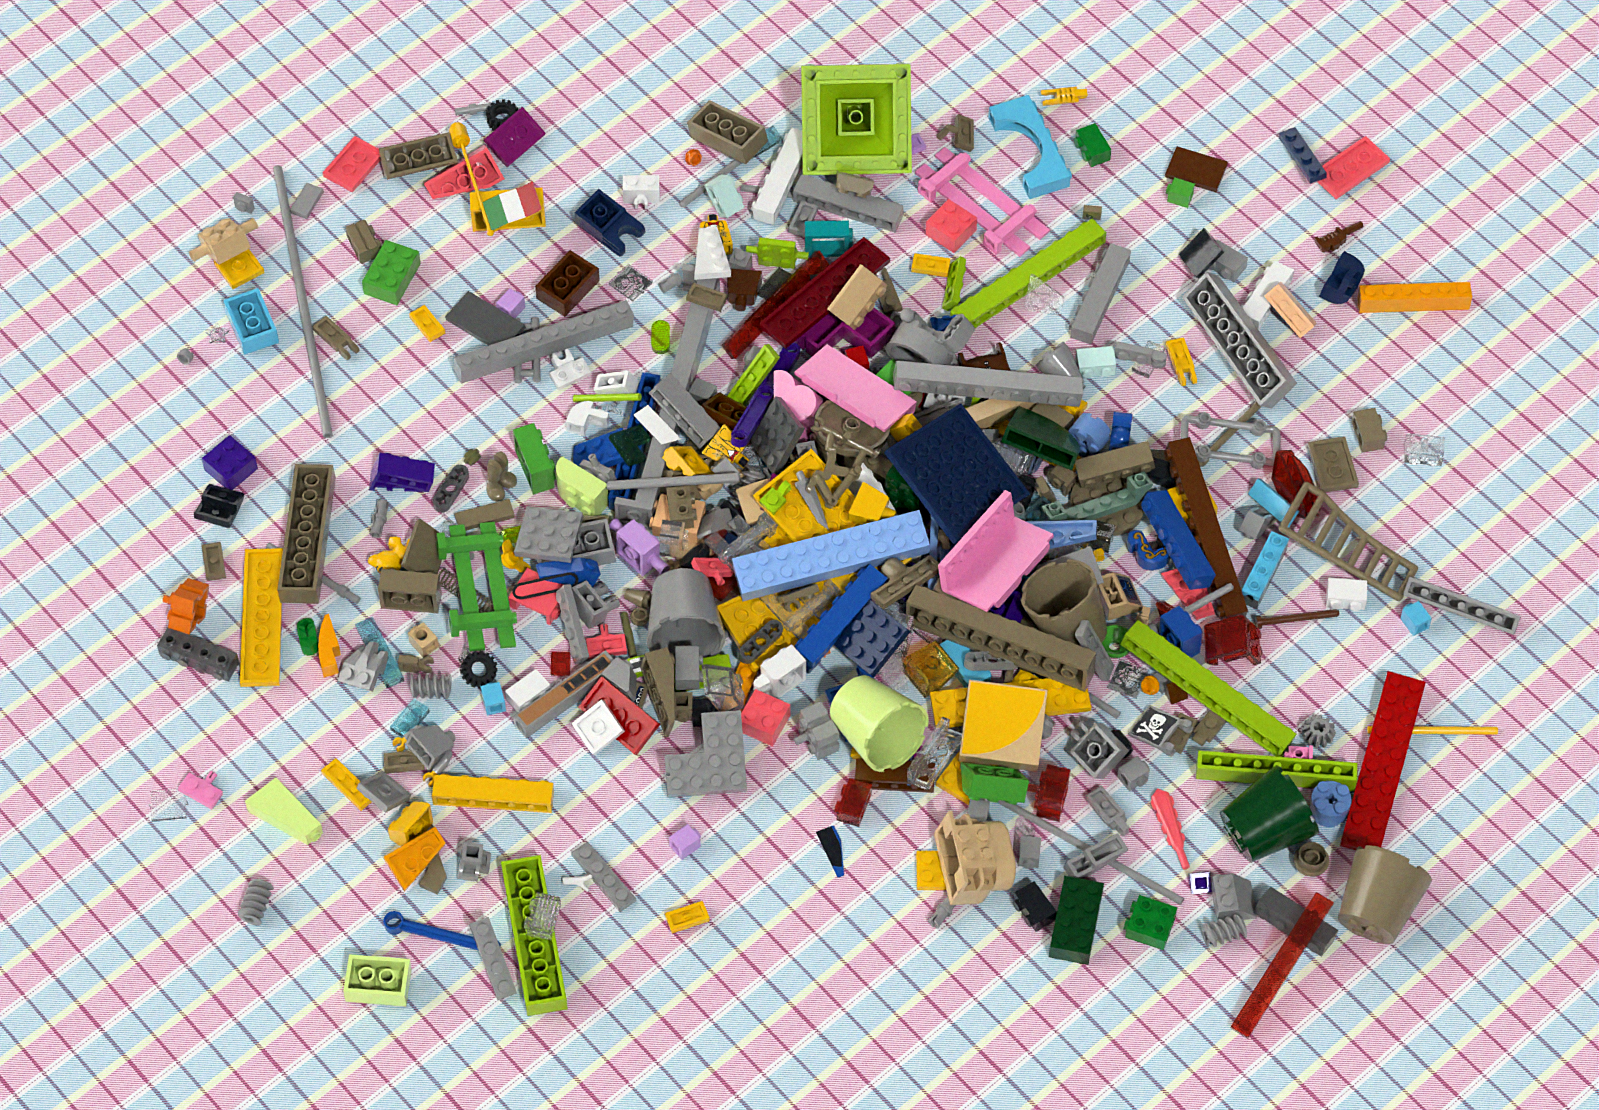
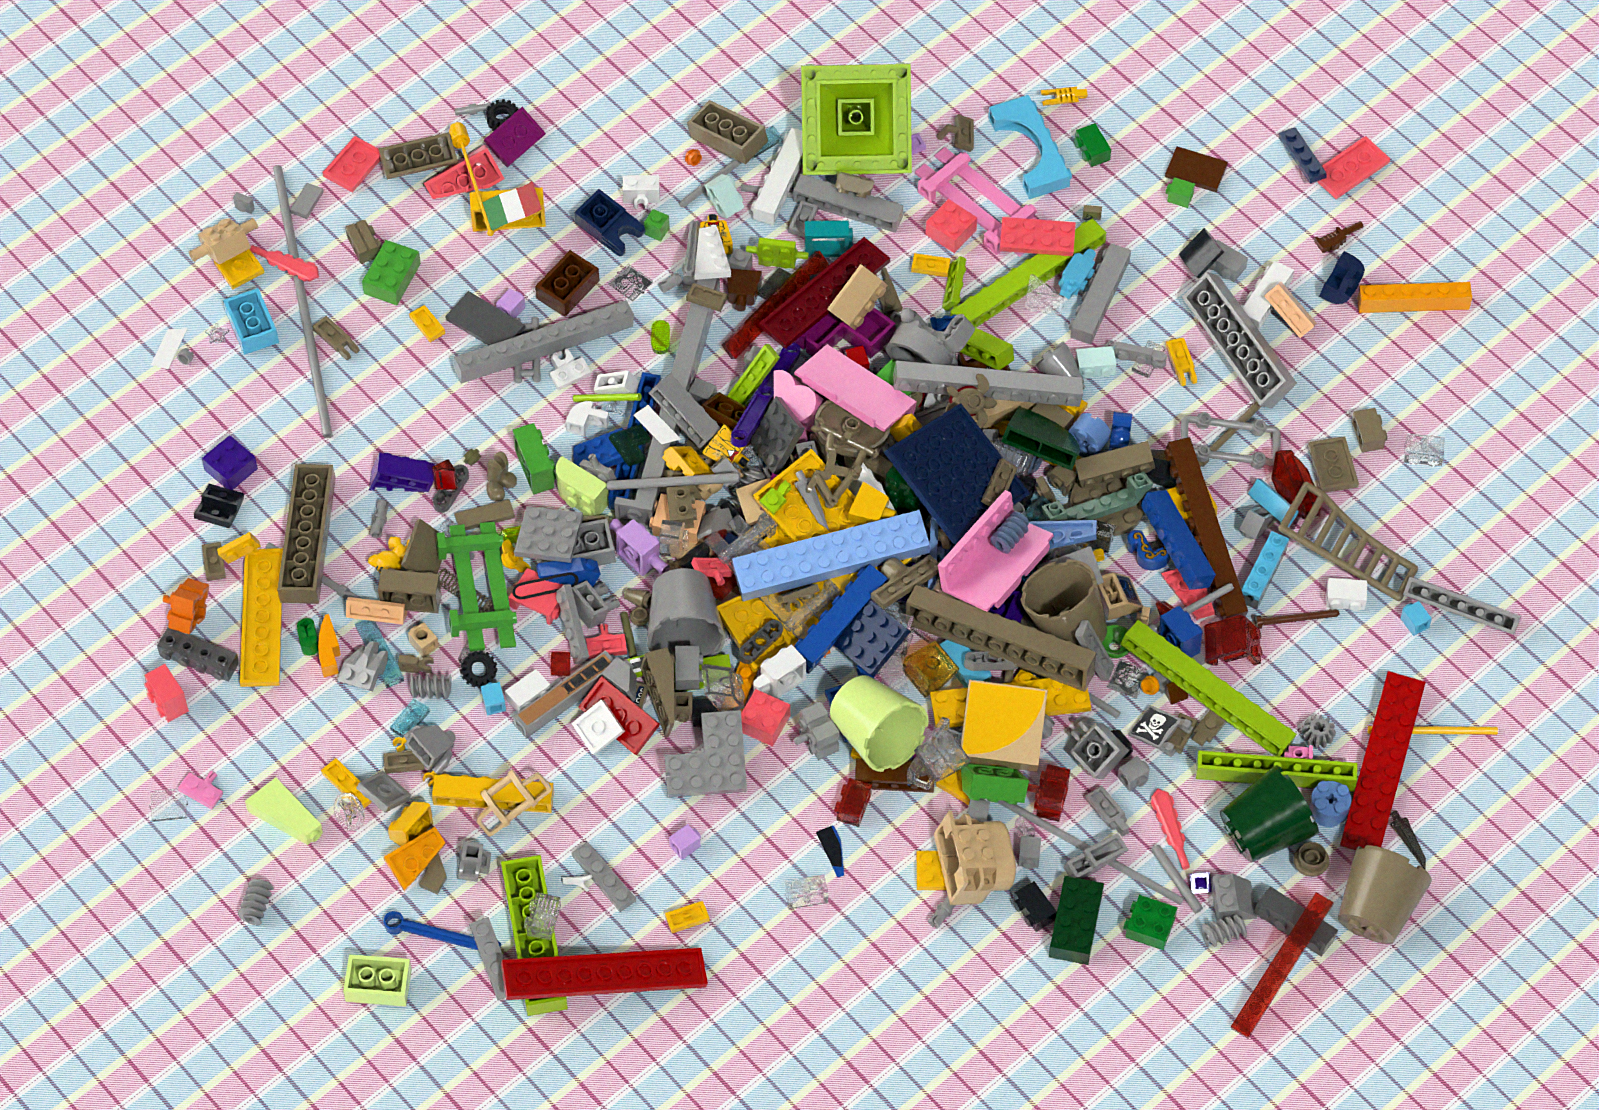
(166, 693): none -> coral brick
(168, 347): none -> white sticker
(239, 547): none -> yellow plate
(304, 271): none -> coral sword
(351, 811): none -> clear piece
(375, 610): none -> light nougat panel
(444, 476): none -> slope
(521, 786): none -> tan bar
(603, 973): none -> red plate
(656, 225): none -> bright green brick
(691, 248): none -> light grey axle
(806, 891): none -> clear brick
(942, 755): none -> clear slope
(972, 399): none -> dark tan animal
(989, 349): none -> lime brick
(999, 481): none -> dark tan tile
(1010, 532): none -> sand blue piece
(1037, 236): none -> coral plate
(1076, 273): none -> medium azure hinge
(1177, 879): none -> light grey piece
(1405, 832): none -> clear smoke bar

